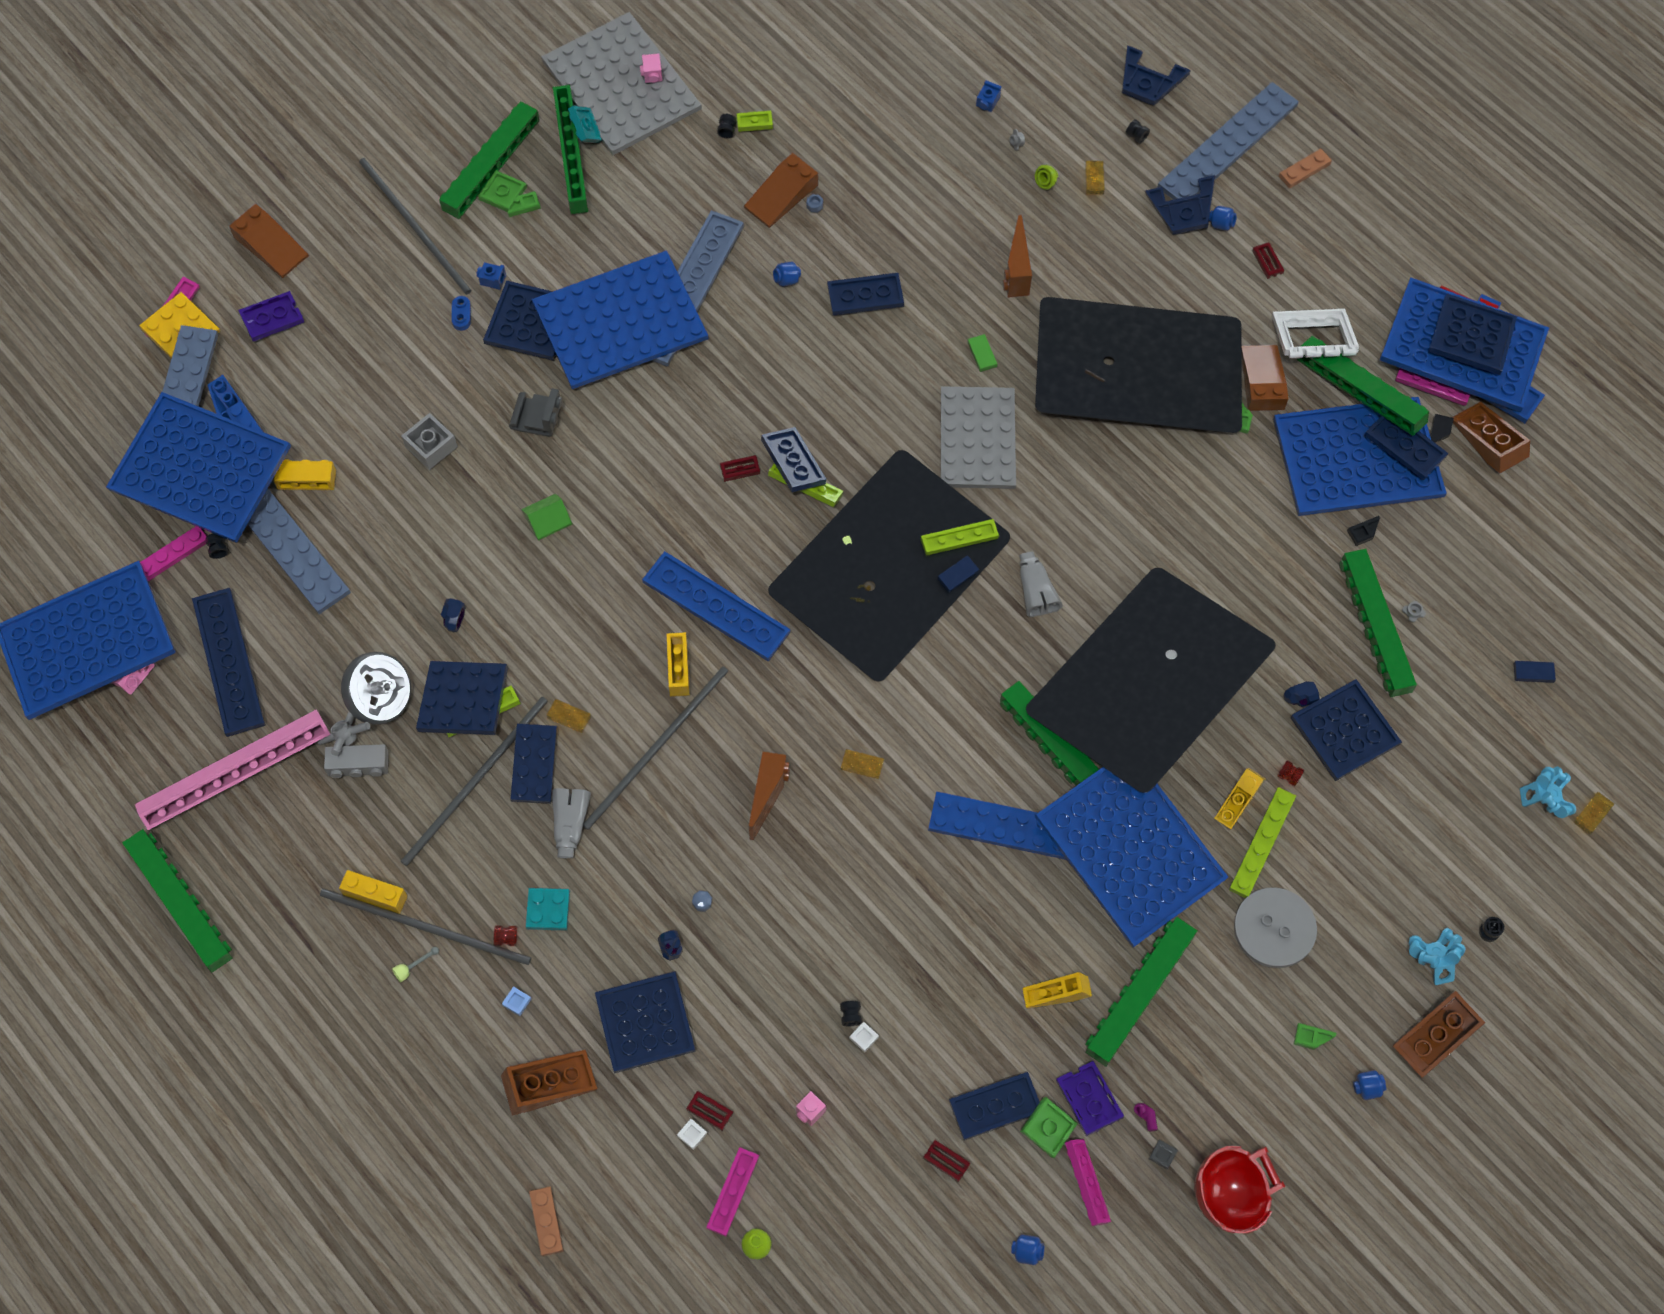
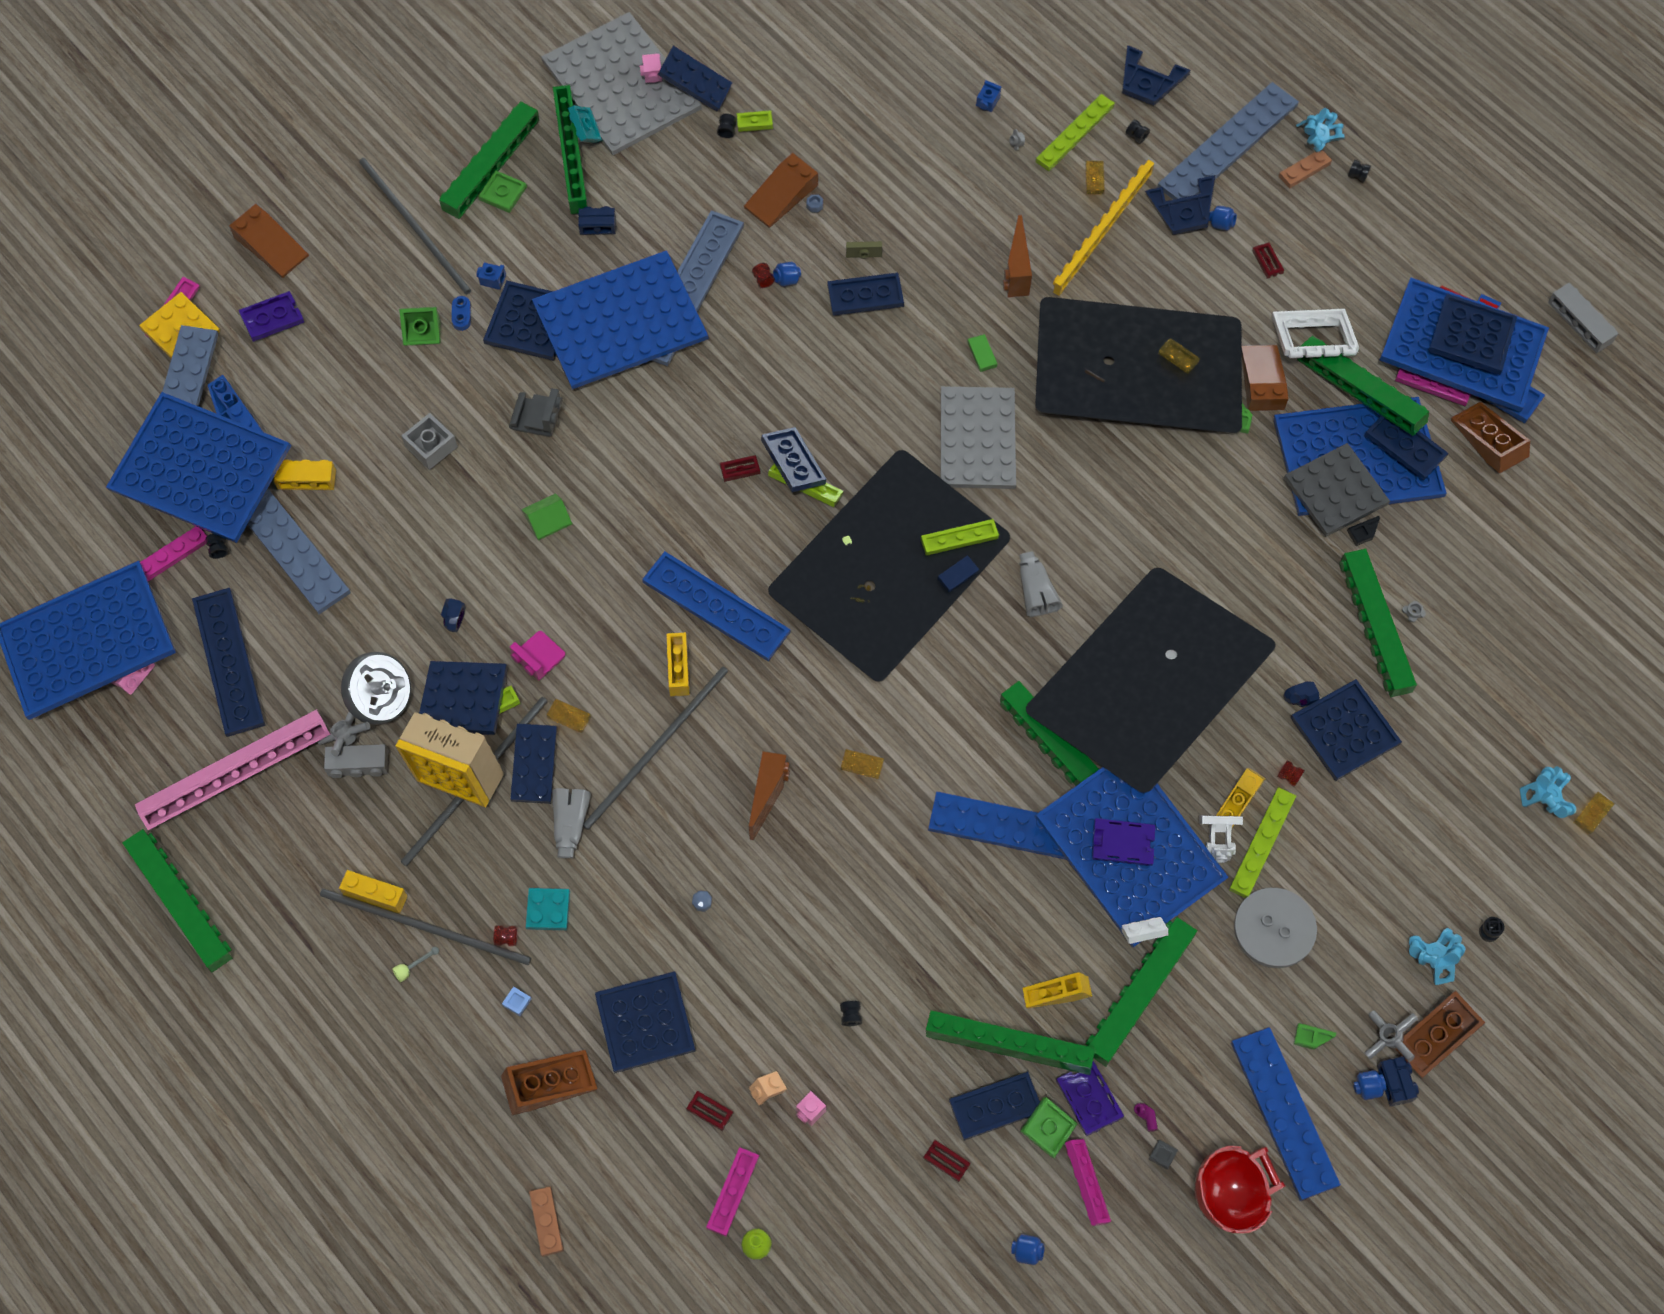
(420, 325): none -> bright green slope
(450, 759): none -> piece
(524, 204): bright green tile -> none
(537, 655): none -> dark pink bracket
(597, 220): none -> dark blue brick
(670, 945): dark blue rock -> none
(692, 1134): white plate -> none
(695, 78): none -> dark blue plate
(763, 275): none -> clear red wheel
(767, 1087): none -> light nougat bracket
(863, 249): none -> olive plate
(864, 1037): white plate -> none
(1010, 1042): none -> green brick
(1046, 176): lime brick -> none
(1075, 132): none -> lime plate
(1098, 232): none -> yellow plate
(1123, 841): none -> dark purple piece
(1144, 930): none -> white plate
(1179, 355): none -> clear yellow plate
(1221, 852): none -> white tile
(1285, 1114): none -> blue plate
(1319, 132): none -> medium azure piece
(1336, 489): none -> dark grey plate
(1359, 170): none -> black wheel
(1397, 1041): none -> light grey bar
(1399, 1084): none -> dark blue brick
(1441, 427): black tile -> none
(1534, 671): dark blue tile -> none
(1583, 317): none -> light grey brick

